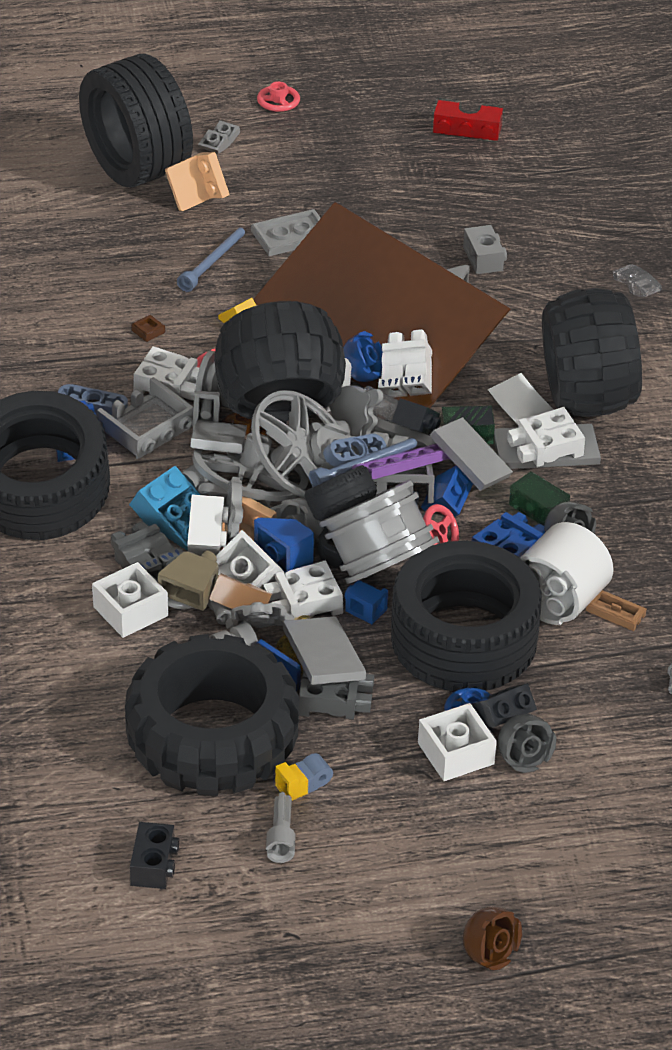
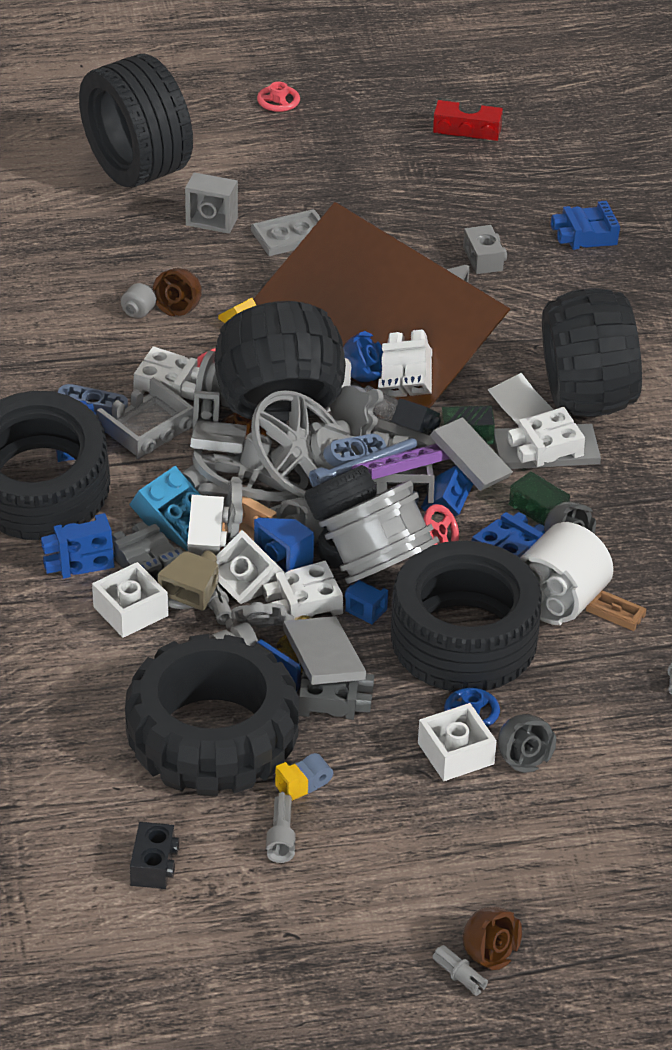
(79, 548): none -> blue hips
(139, 299): none -> light grey head
(148, 328): reddish brown tile -> none
(177, 291): none -> reddish brown cylinder
(189, 279): sand blue piece -> none
(196, 180): light nougat bracket -> none
(211, 202): none -> light grey brick
(219, 138): light grey slope -> none
(235, 593): medium nougat slope -> none
(459, 969): none -> light grey axle
(504, 705): black brick -> none
(586, 226): none -> blue hips
(638, 280): clear slope -> none

